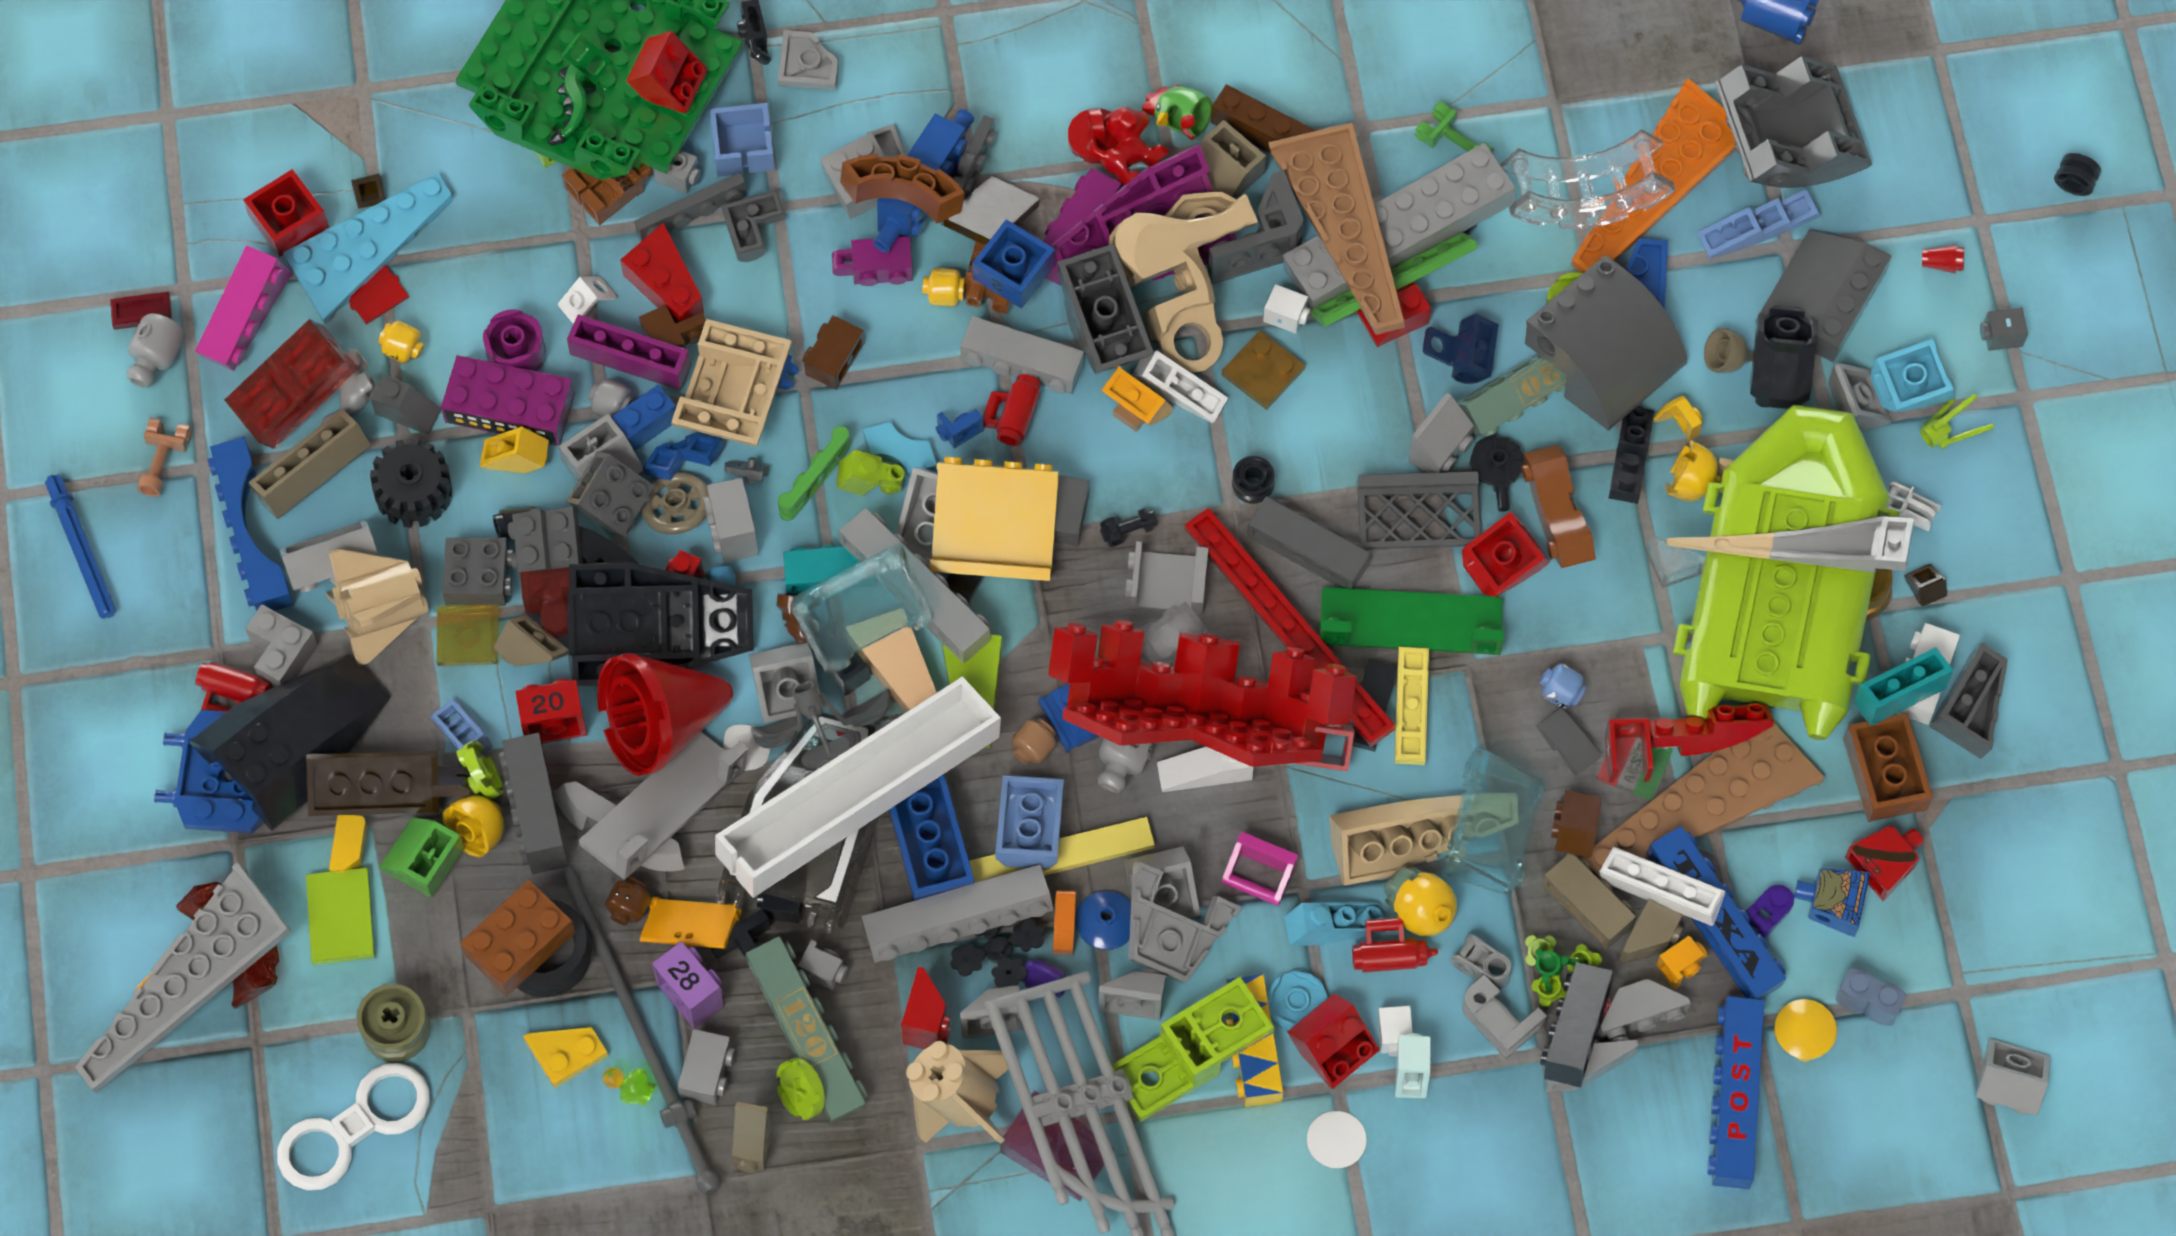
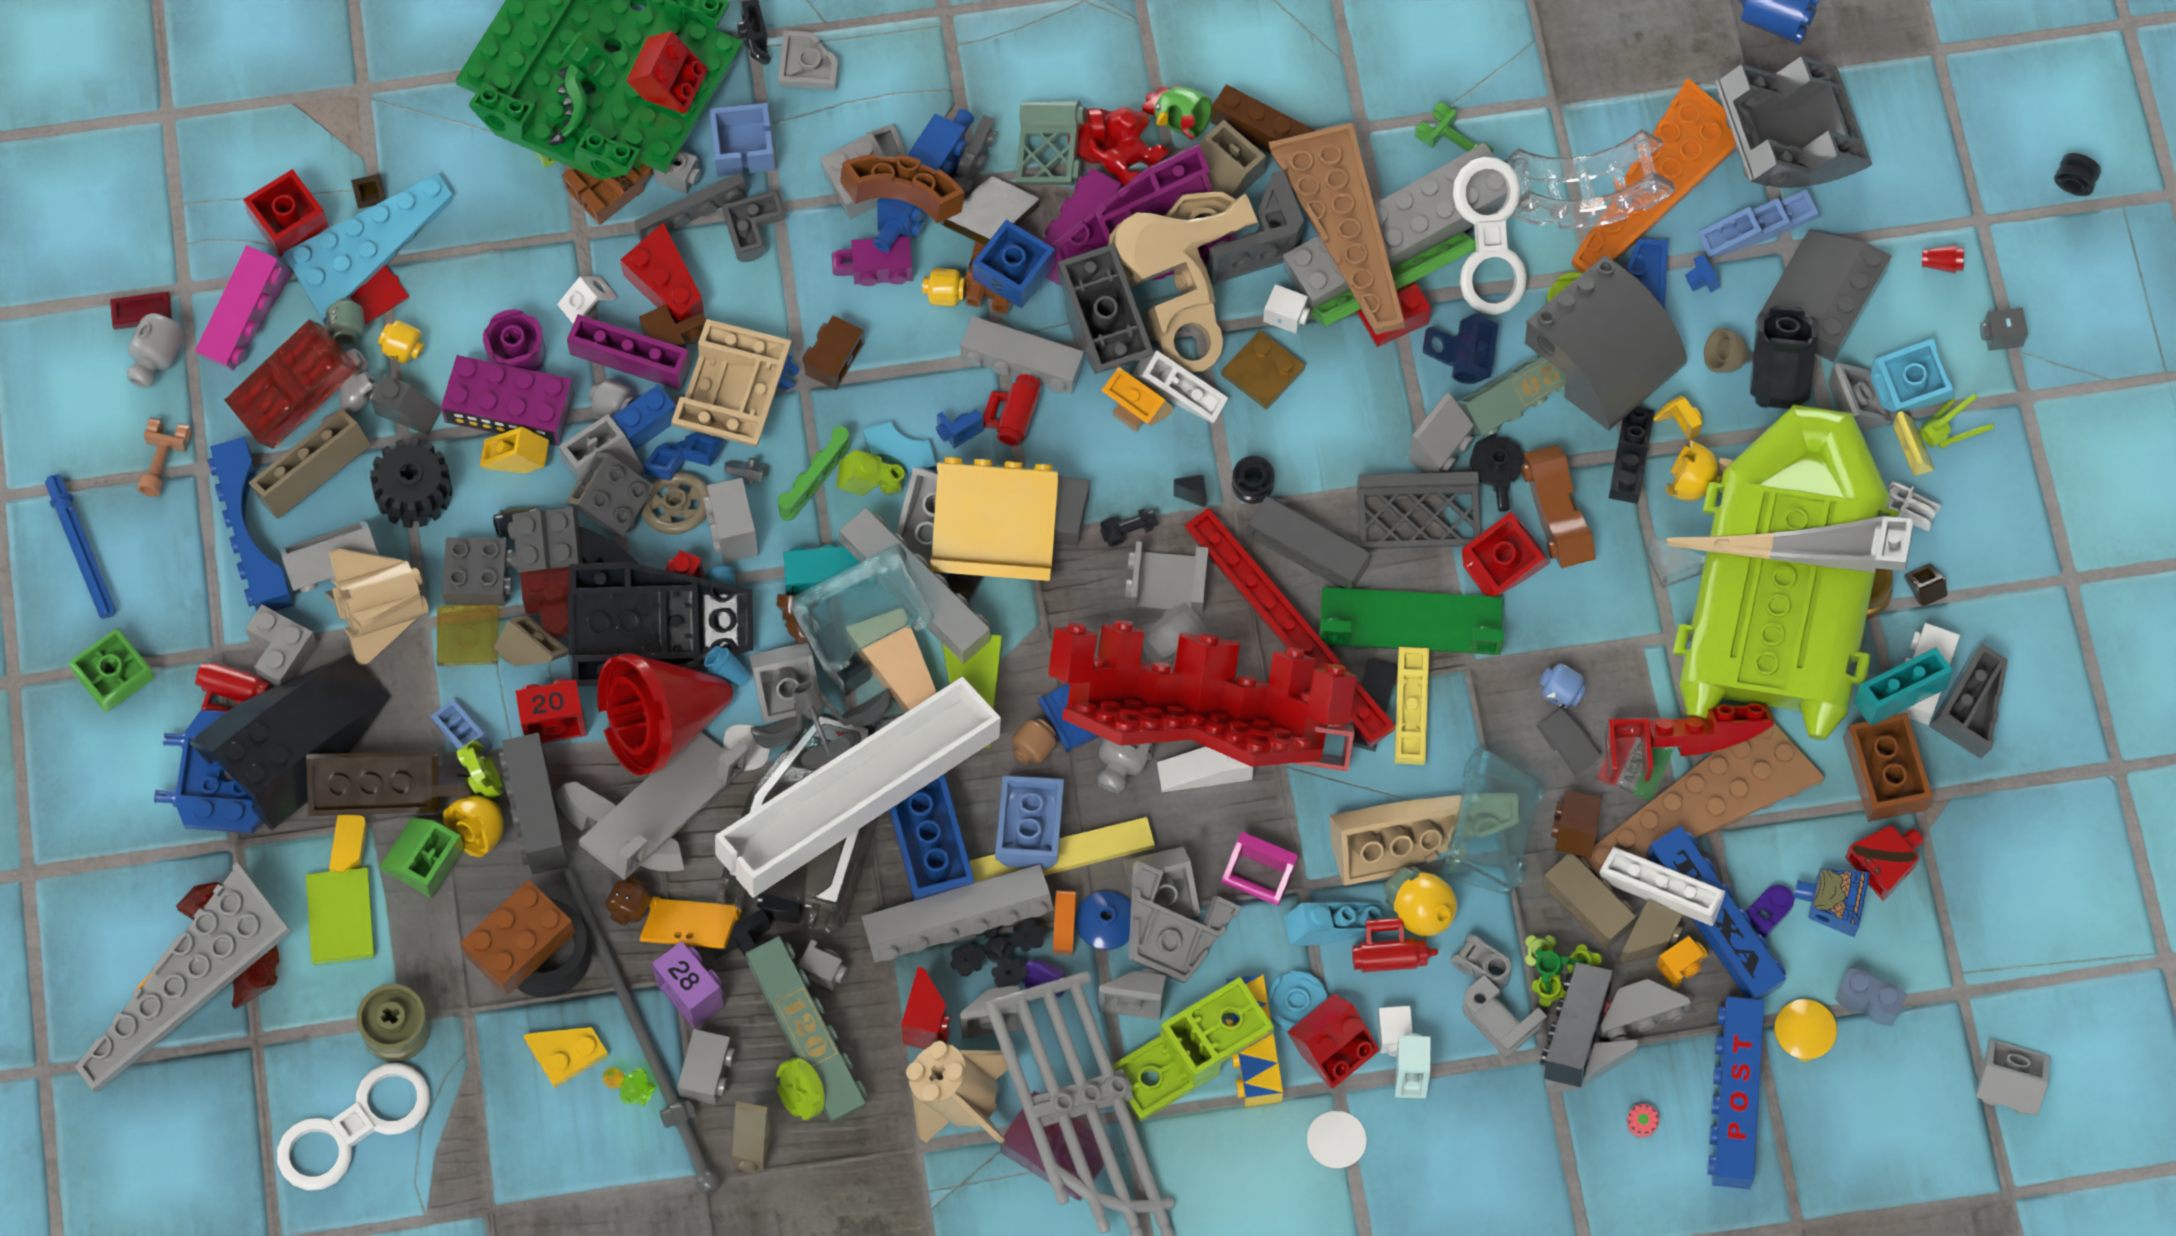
(113, 652): none -> bright green brick
(345, 321): none -> sand green head
(725, 665): none -> dark azure cone
(1051, 120): none -> sand green piece
(1191, 489): none -> black slope
(1490, 235): none -> white bar
(1642, 1120): none -> coral tile
(1702, 275): none -> blue tile
(1912, 444): none -> light yellow slope

